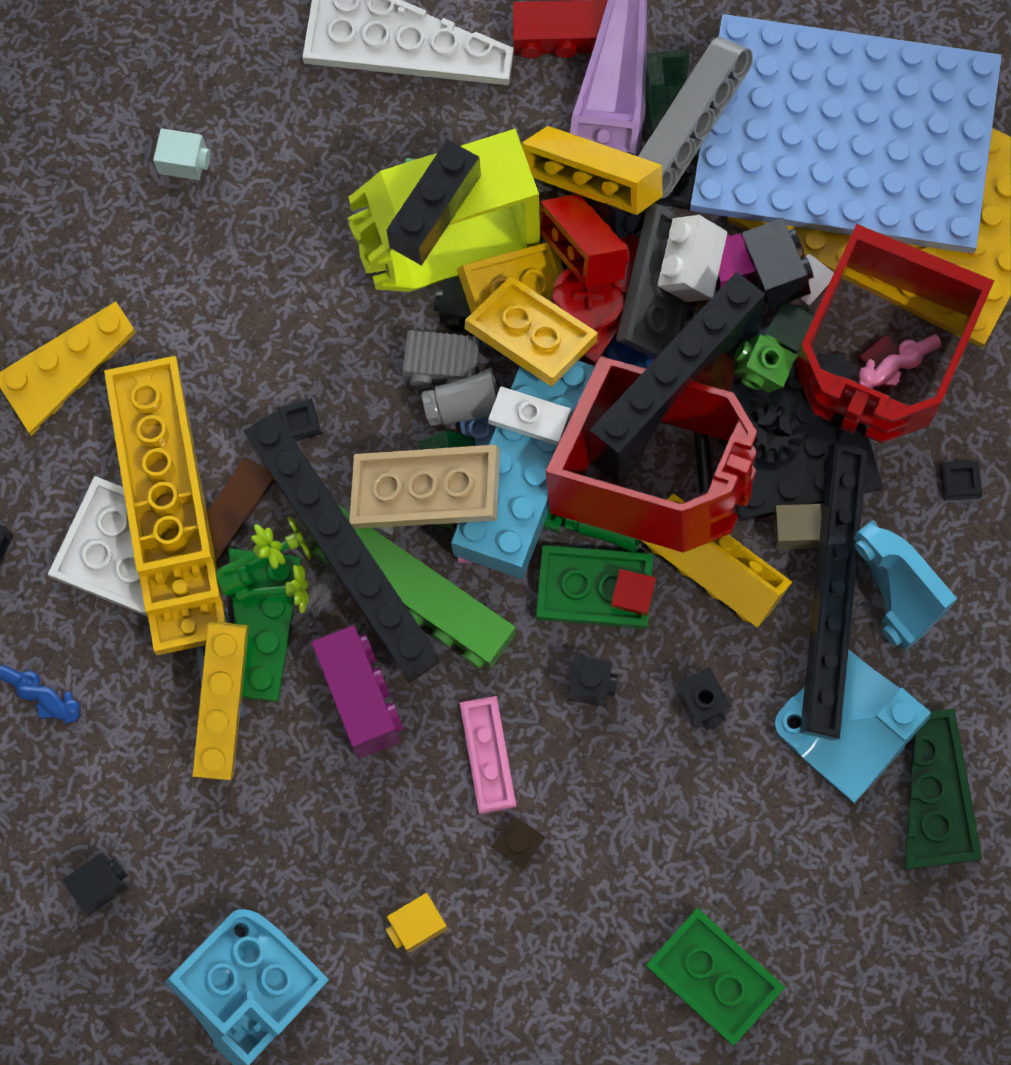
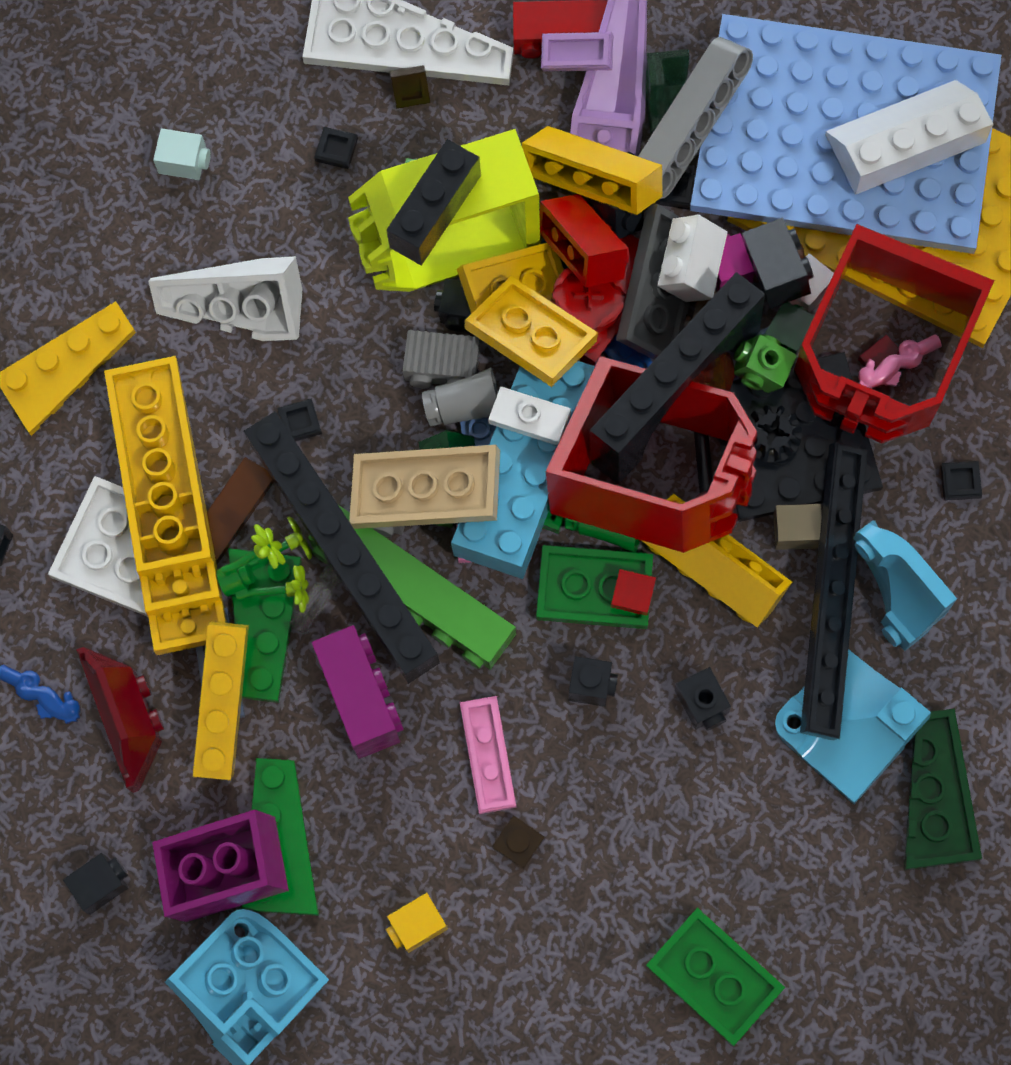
(125, 714): none -> dark red wedge
(220, 866): none -> magenta brick
(247, 294): none -> white wedge
(278, 794): none -> green wing
(336, 147): none -> black tile
(410, 87): none -> dark brown plate
(577, 51): none -> lavender tile
(910, 135): none -> white slope

